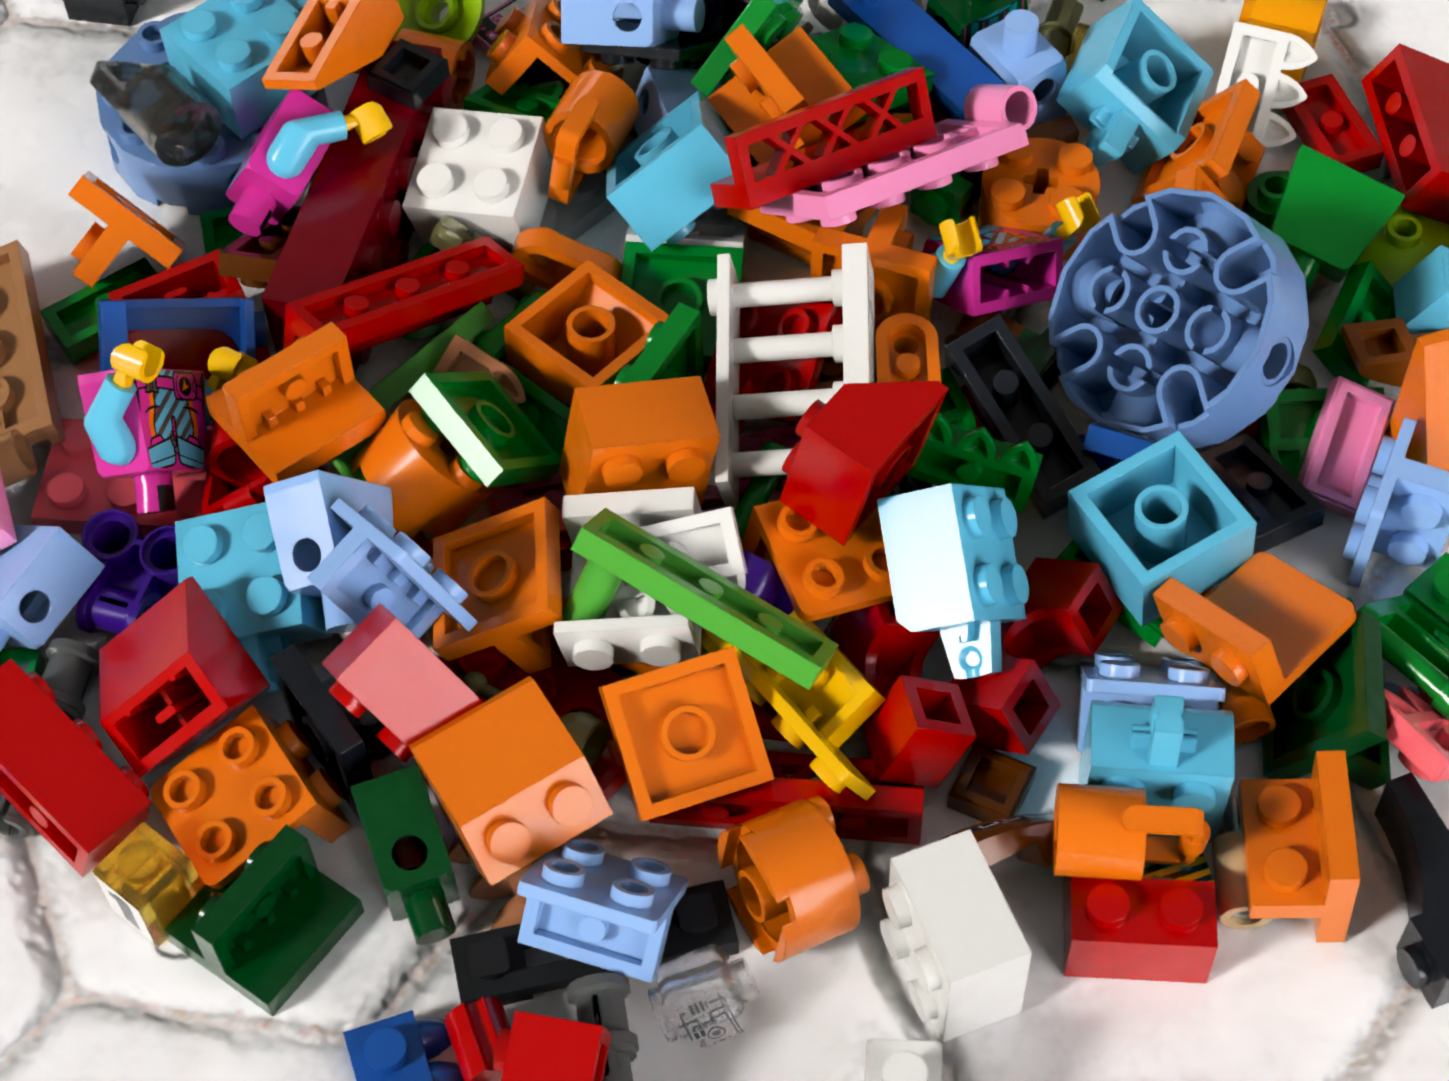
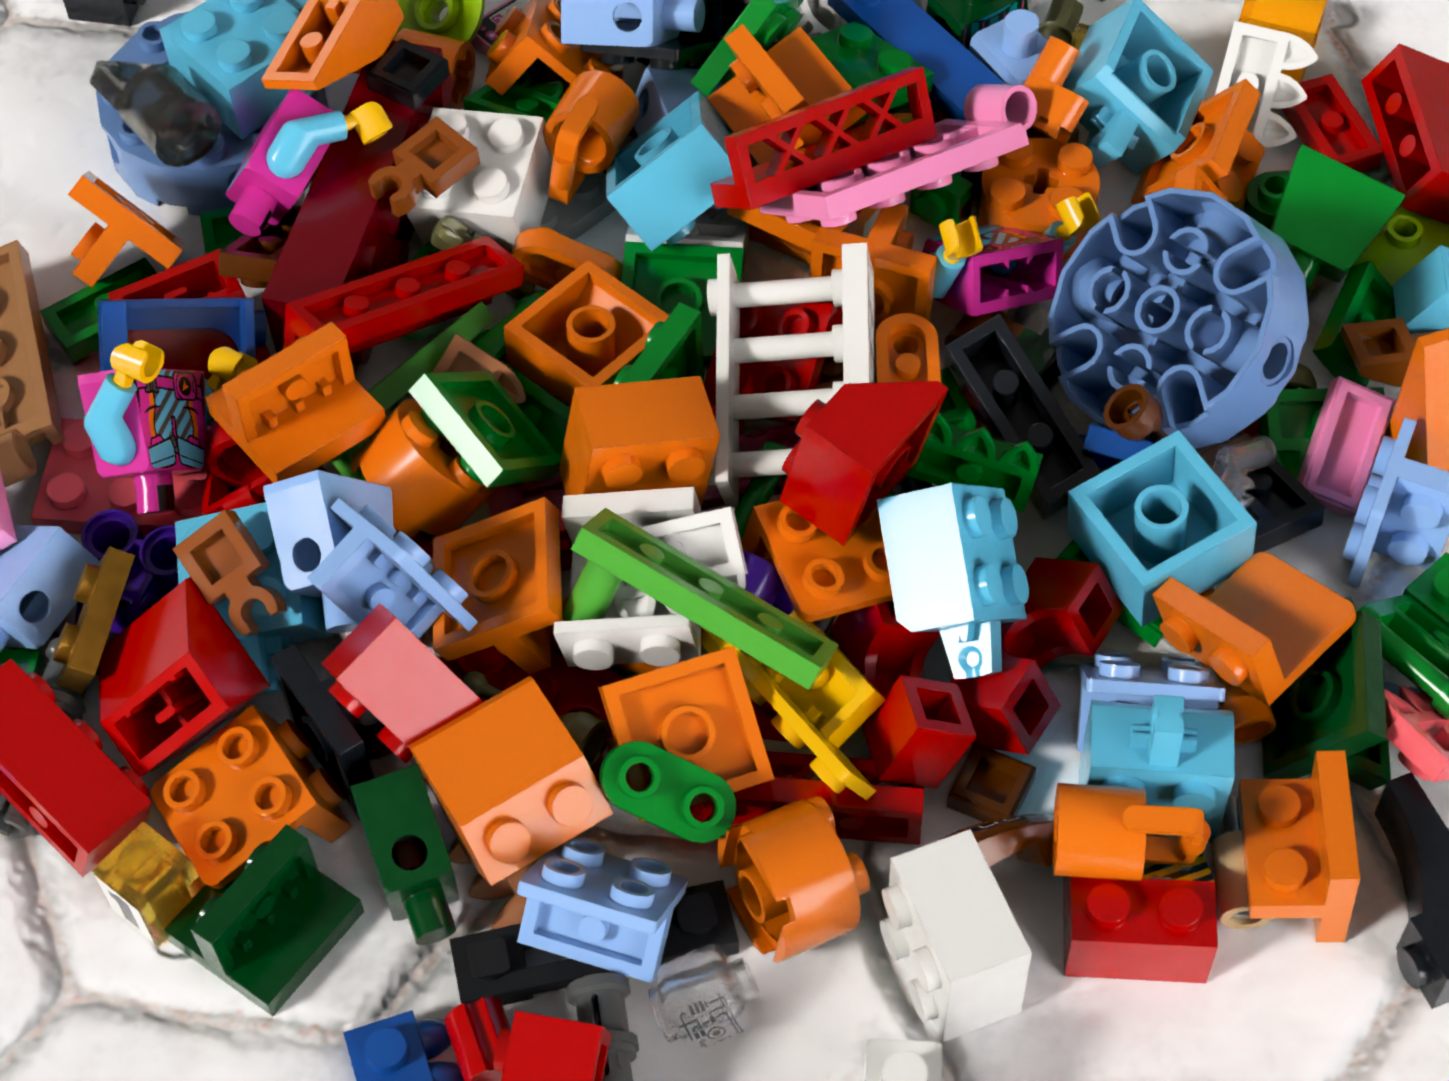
(83, 644): none -> pearl gold plate
(225, 565): none -> dark orange plate
(427, 160): none -> dark orange plate
(669, 791): none -> green plate
(1056, 106): none -> orange piece
(1142, 423): none -> reddish brown hinge
(1239, 459): none -> clear arm

